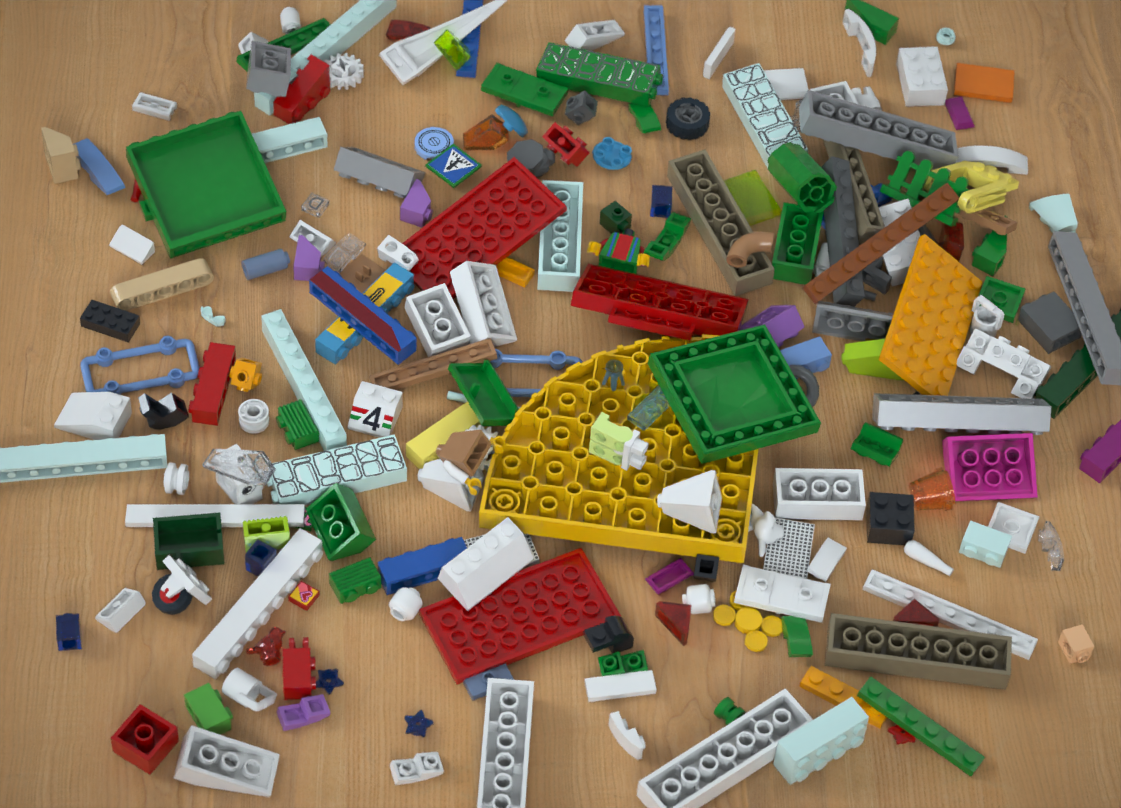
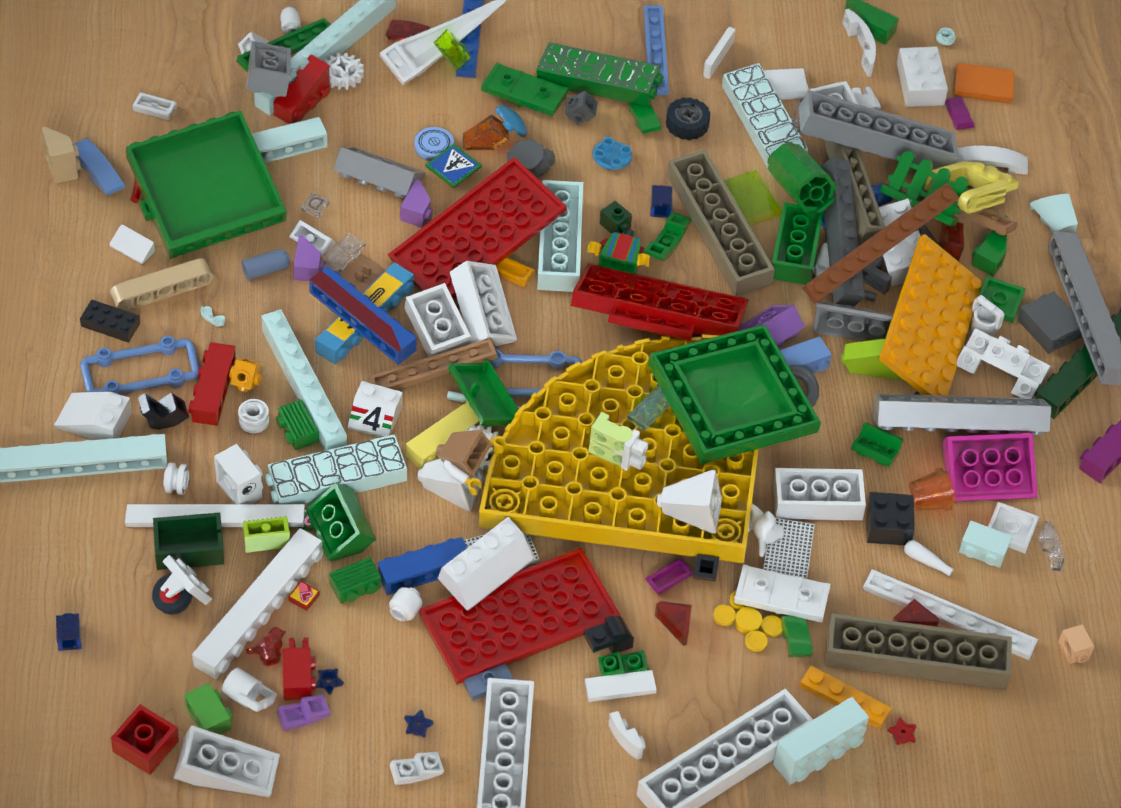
(121, 609): white slope -> none
(241, 465): clear slope -> none
(259, 557): clear blue brick -> none
(397, 253): white leg -> none
(561, 141): red brick -> none
(594, 35): white slope -> none
(614, 370): piece -> none
(700, 597): white head -> none
(728, 711): green wheel -> none
(747, 245): medium nougat cylinder -> none
(826, 559): white slope -> none
(921, 726): green plate -> none

